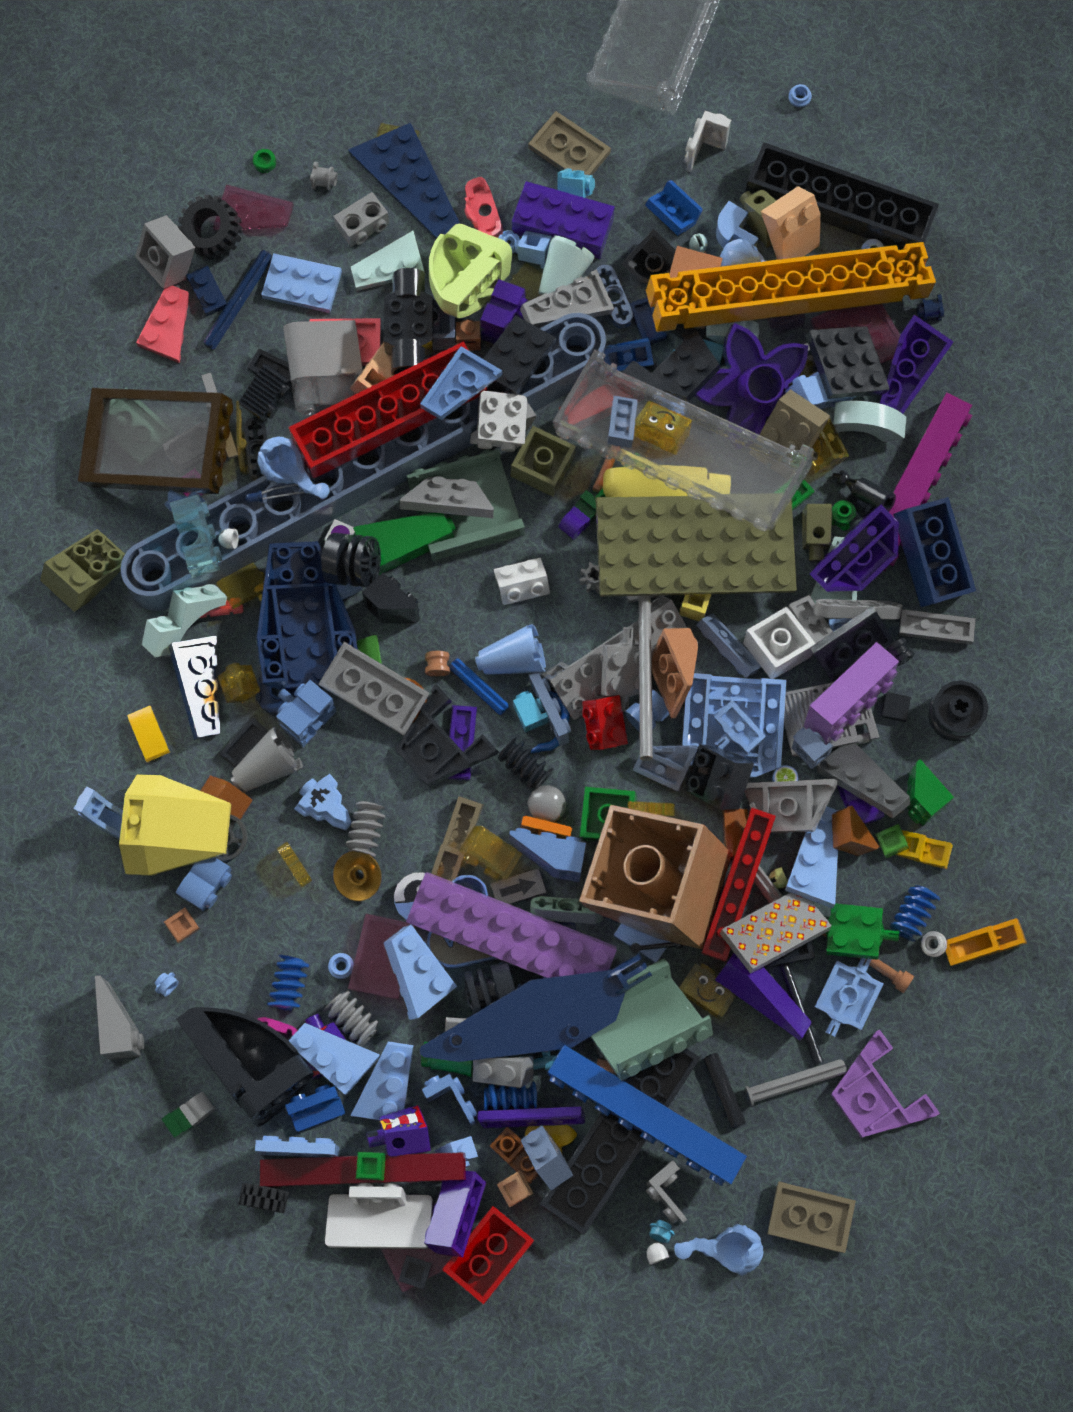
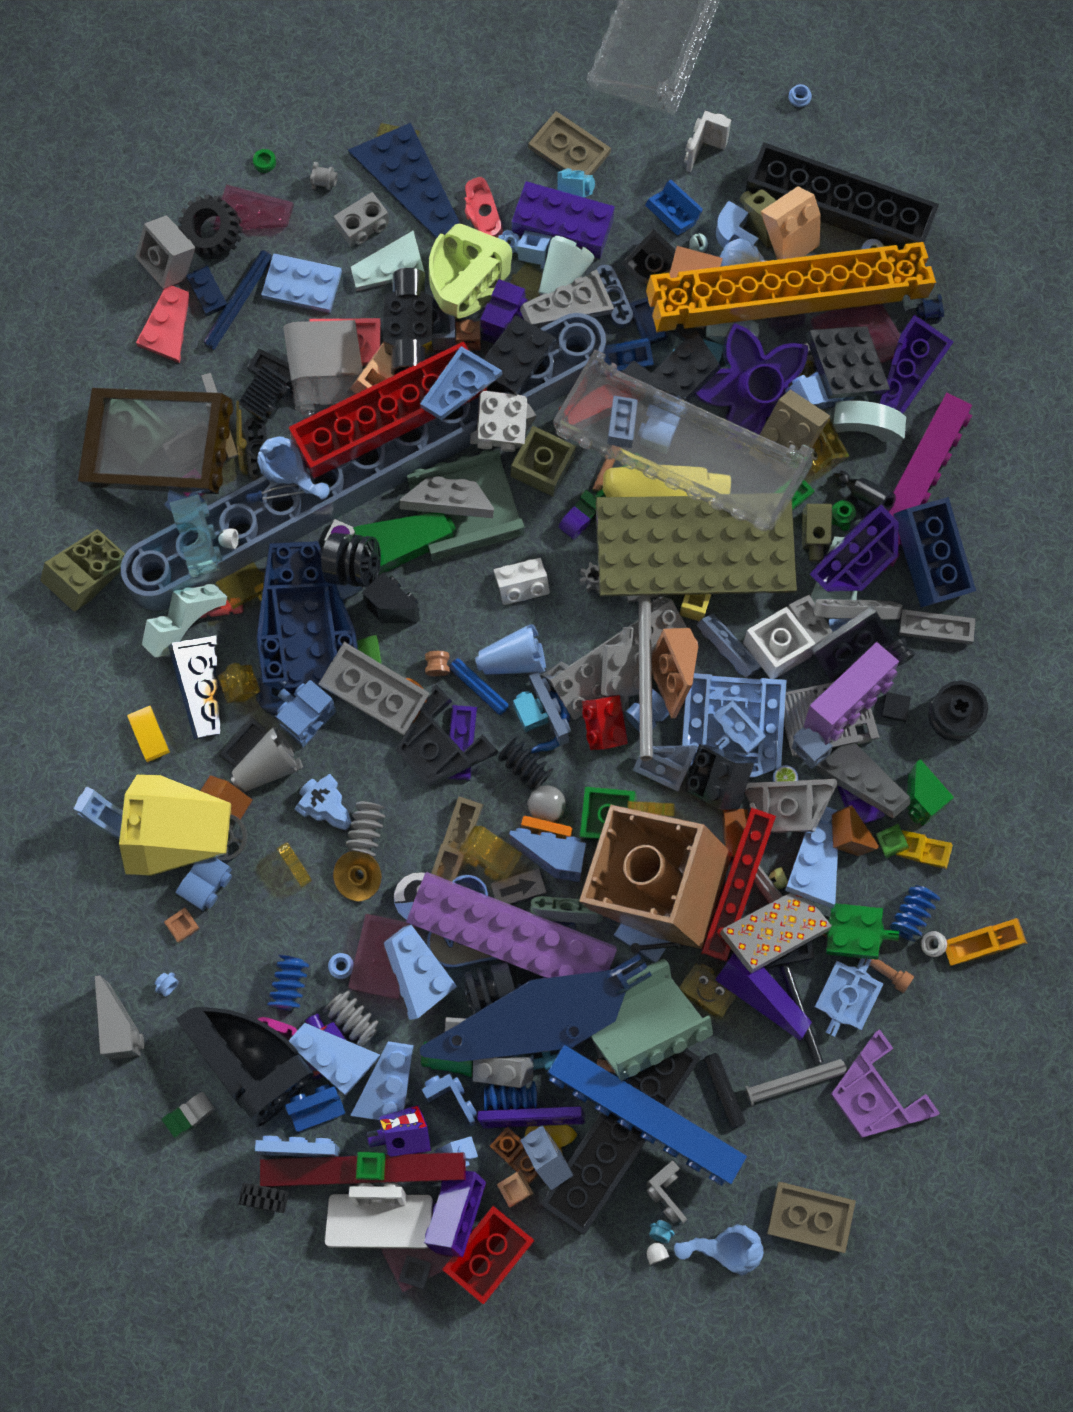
(662, 427): clear yellow brick -> none

